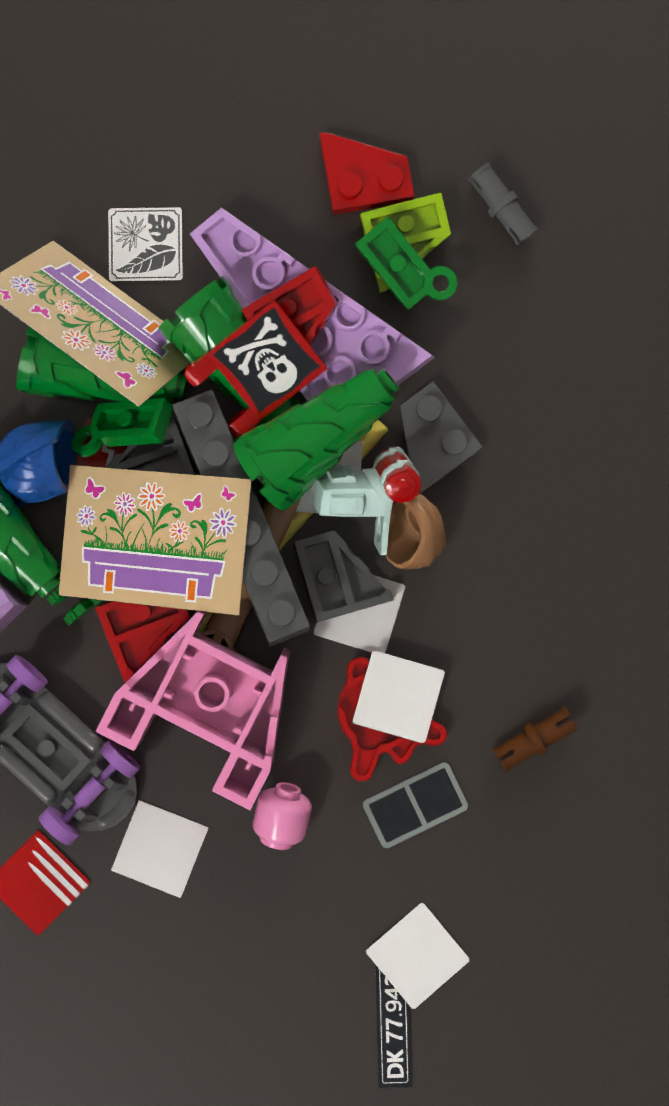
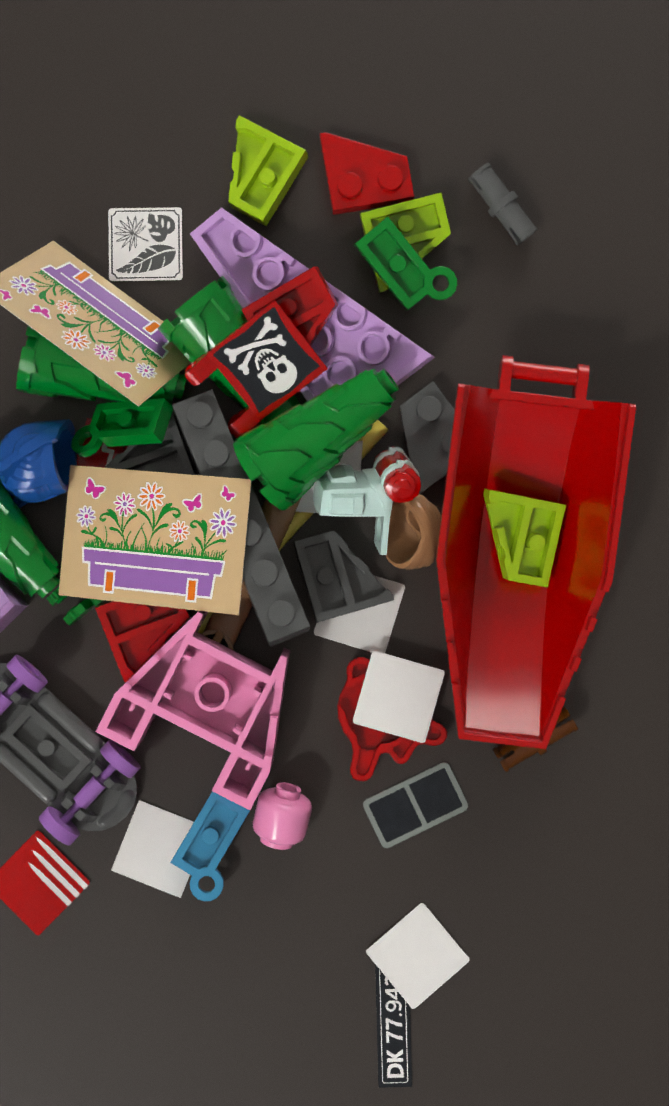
(208, 842): none -> dark azure hinge
(262, 170): none -> lime wing
(513, 640): none -> red windscreen
(524, 535): none -> lime wing

